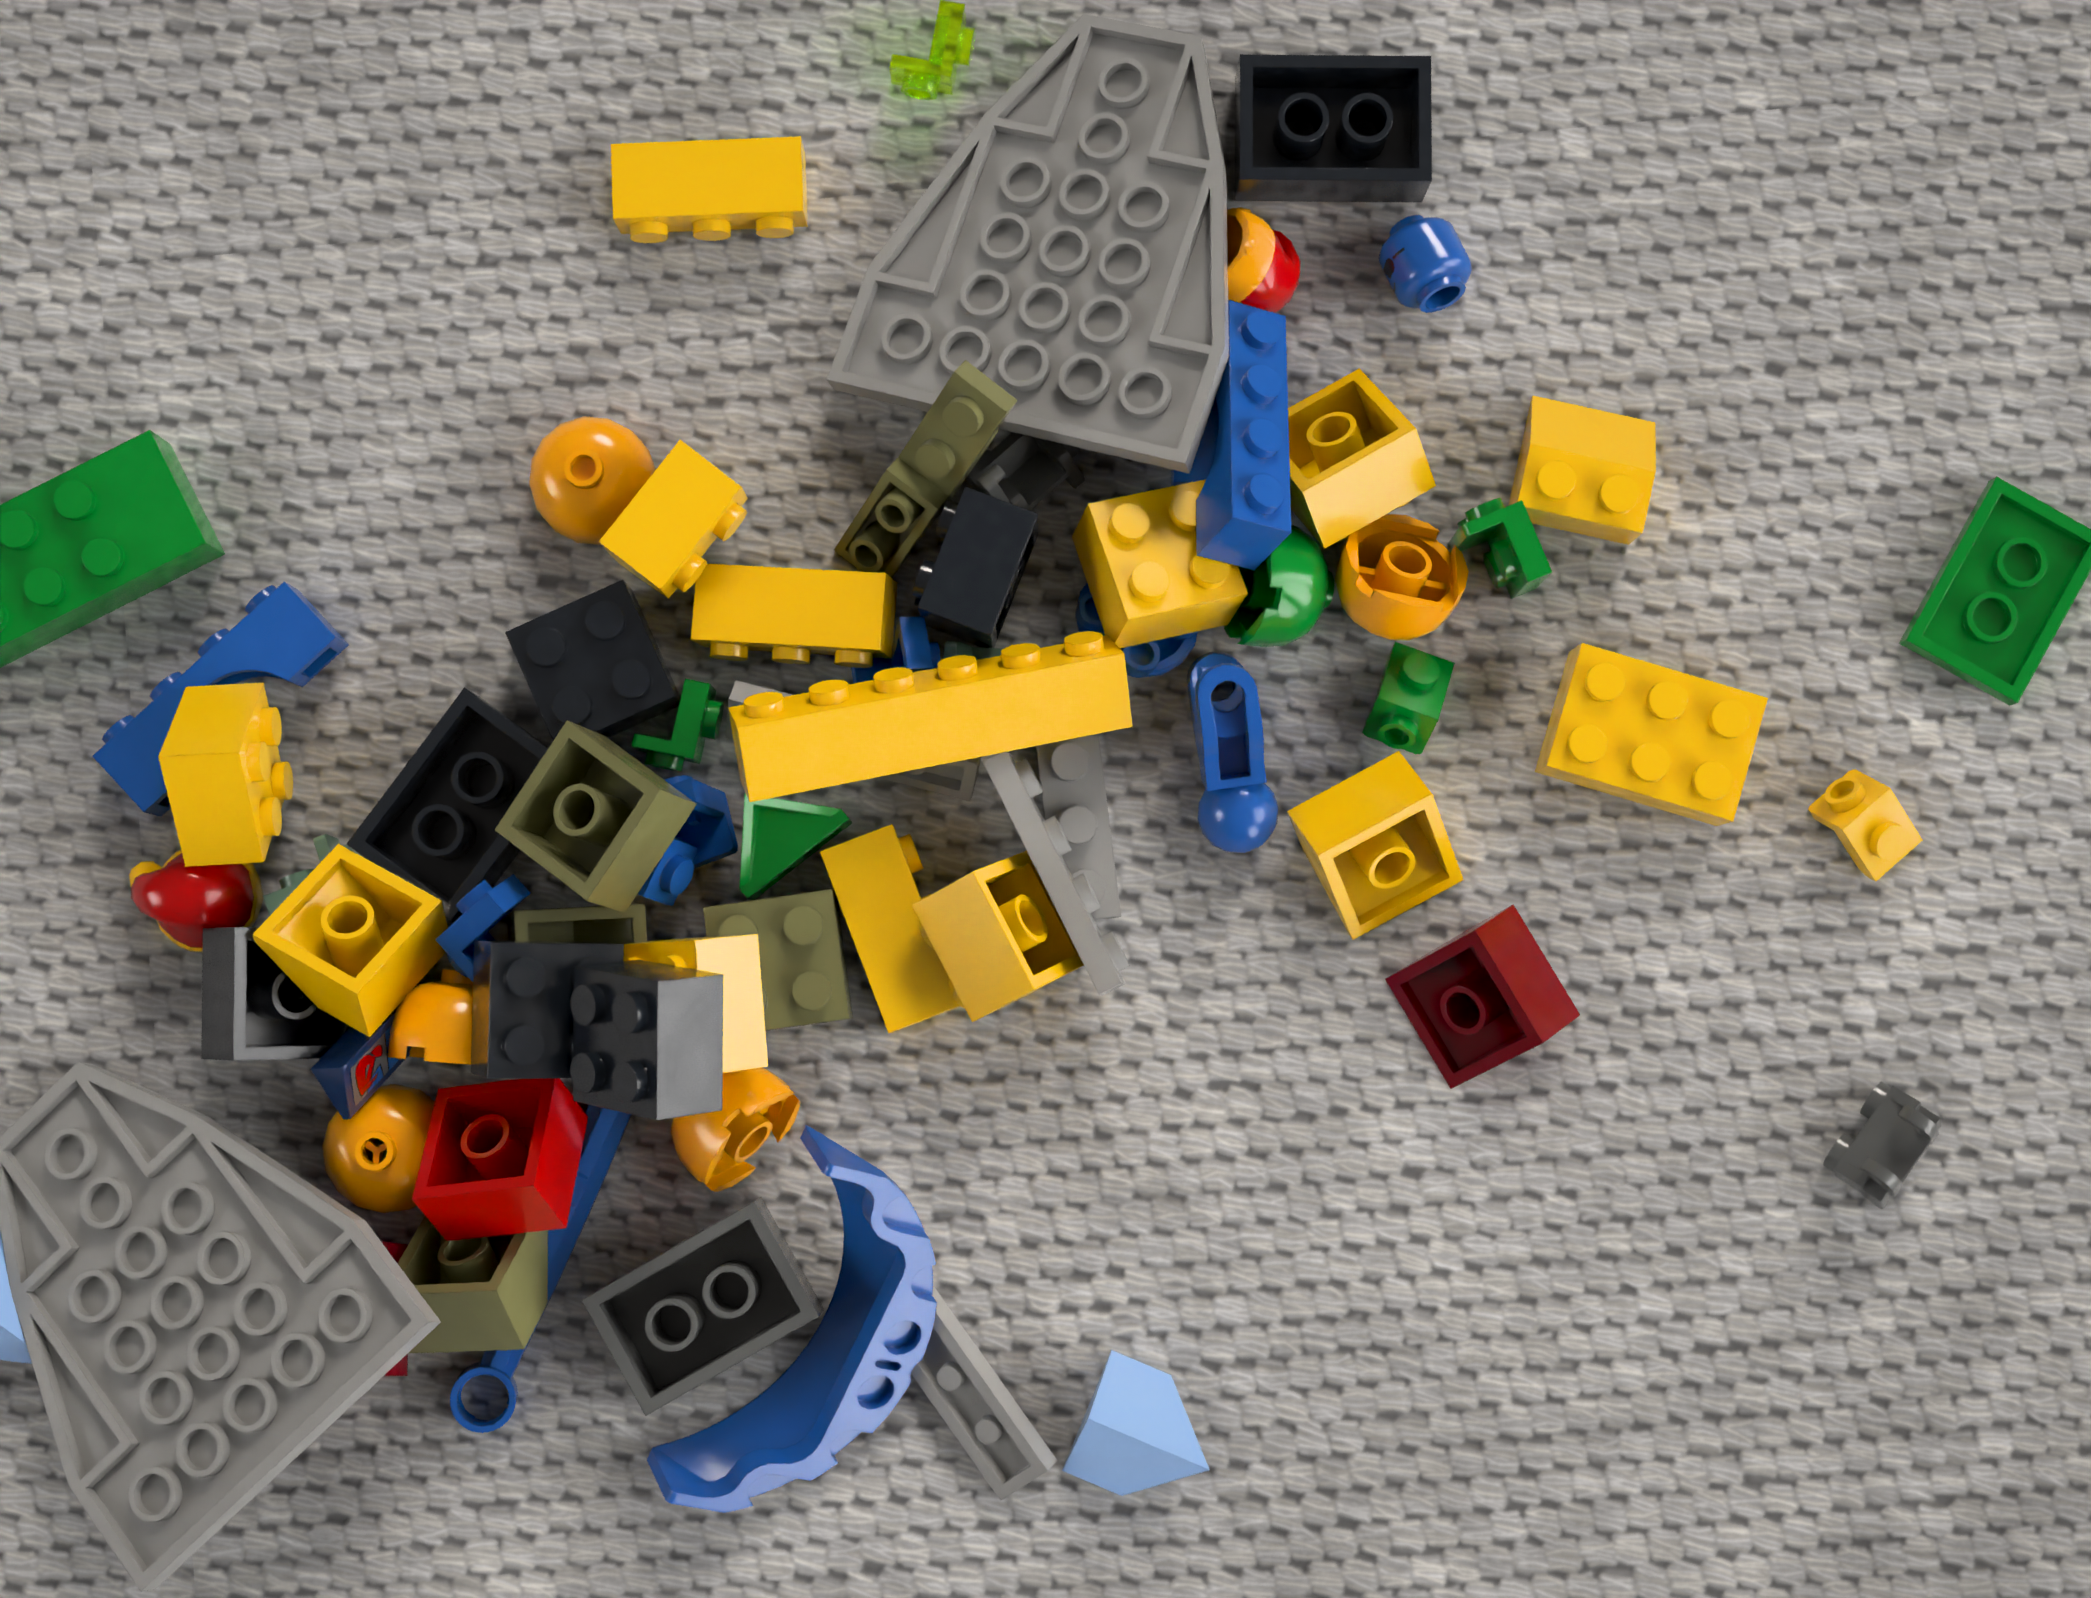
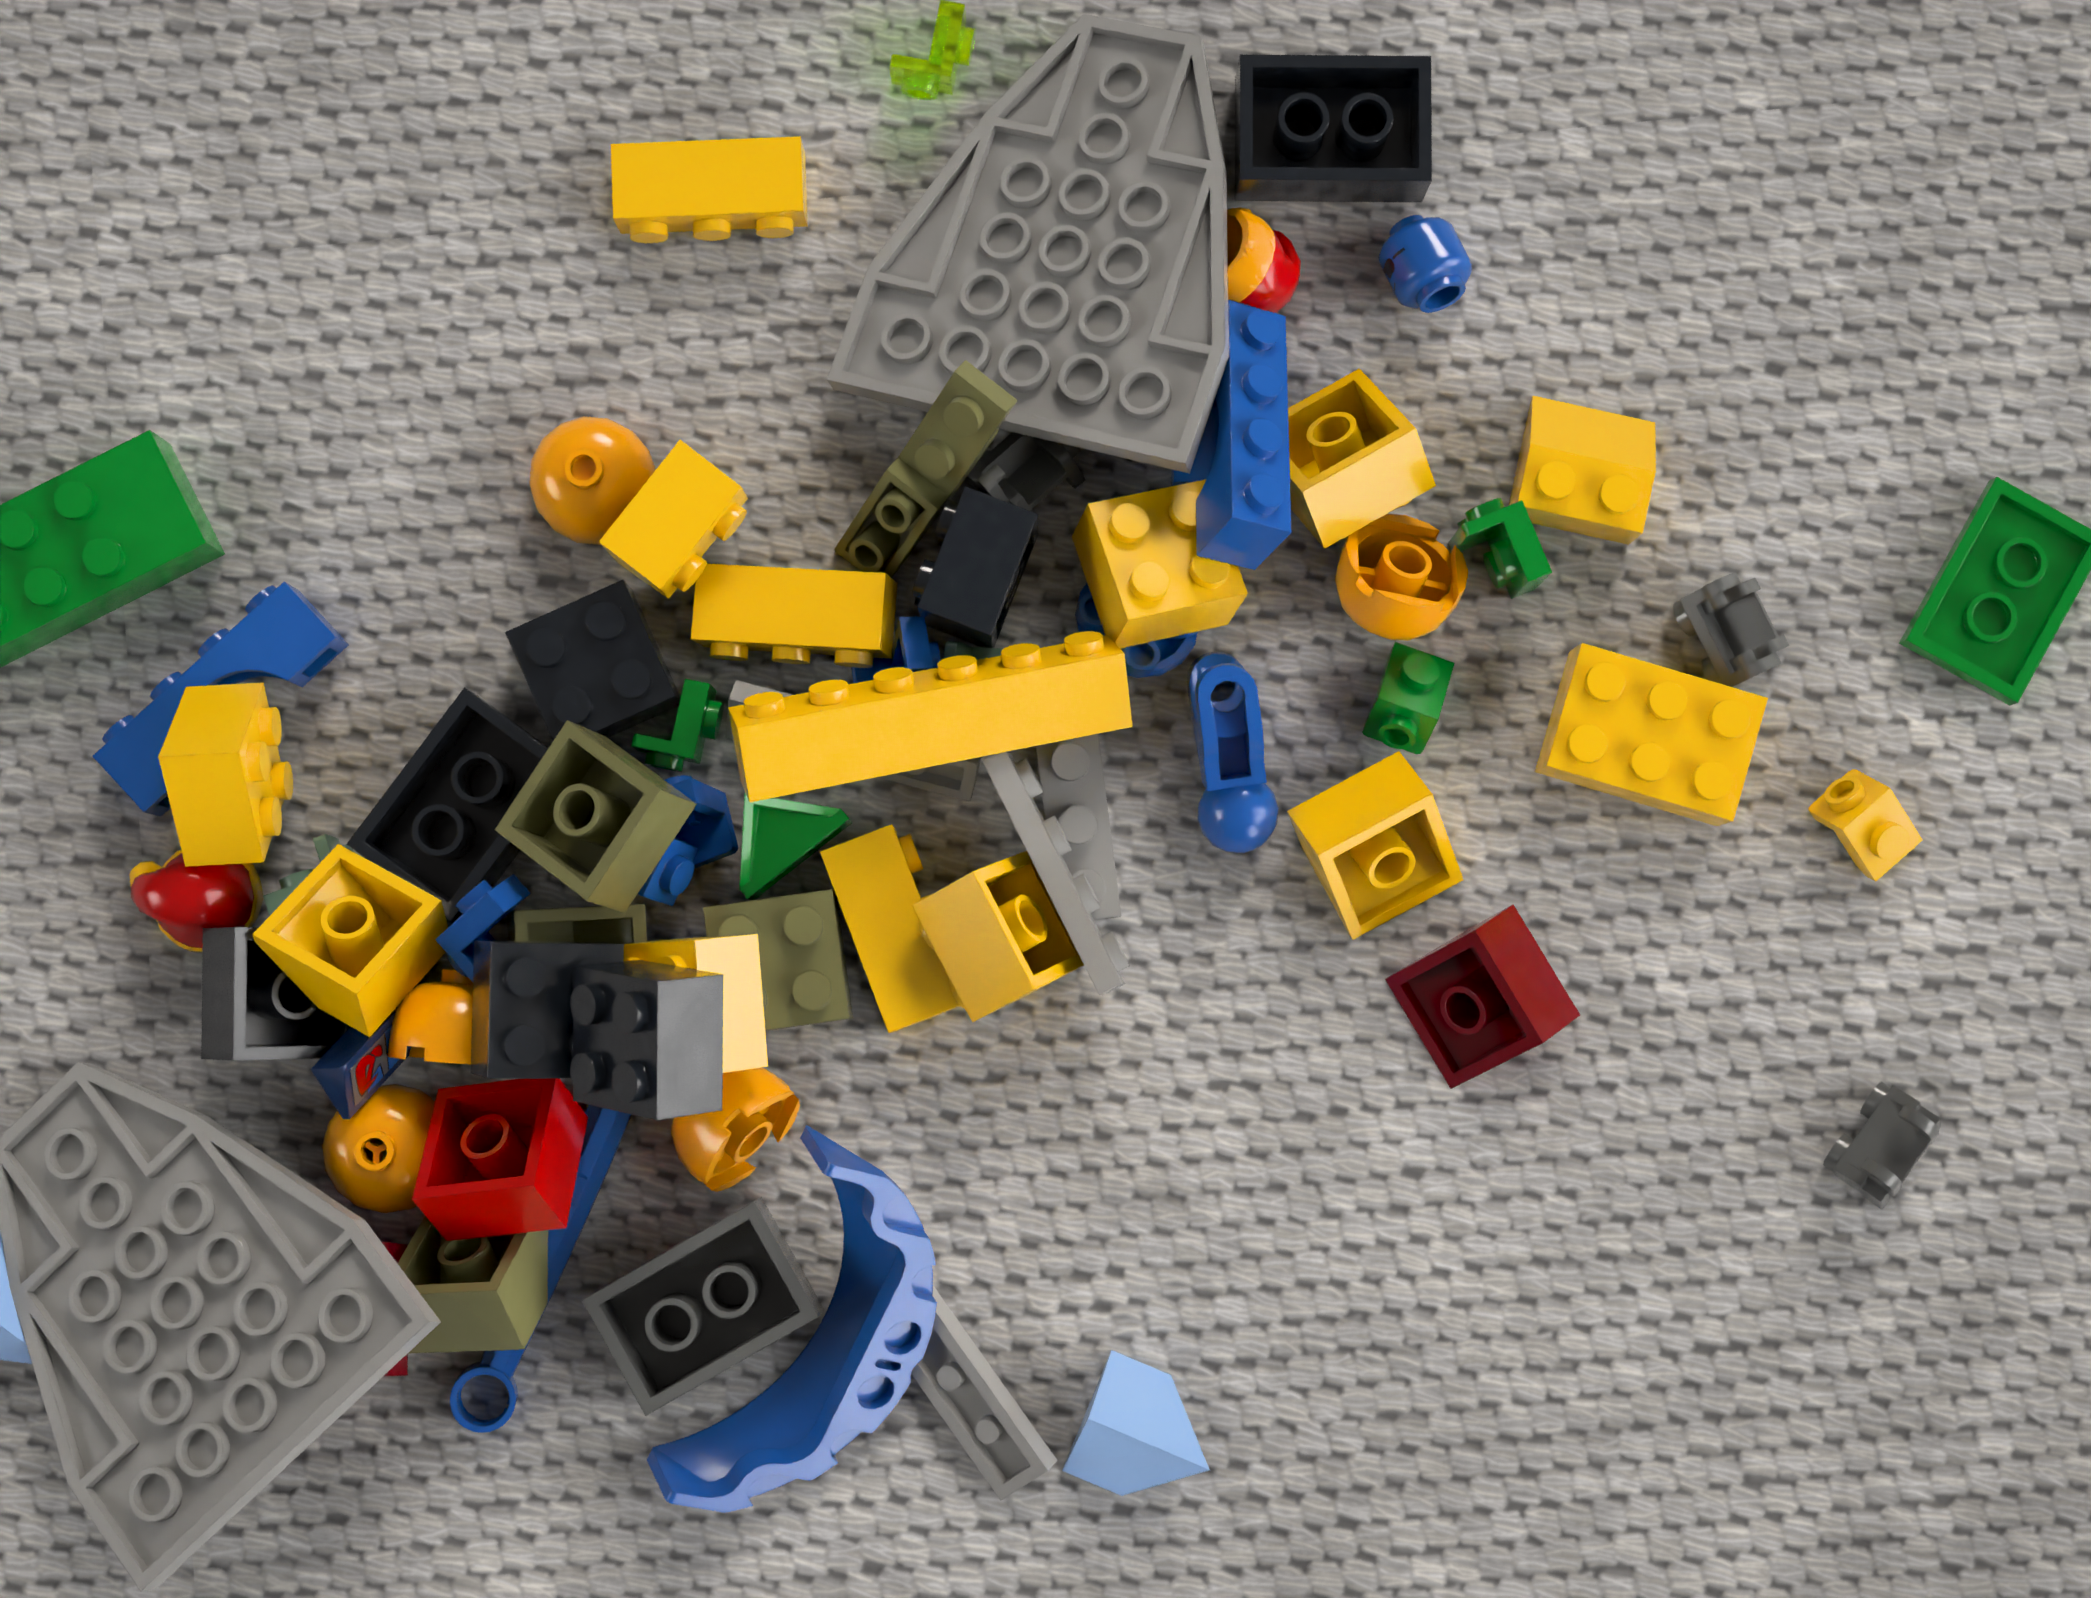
(1283, 594): green cylinder -> none
(1731, 629): none -> dark grey piece

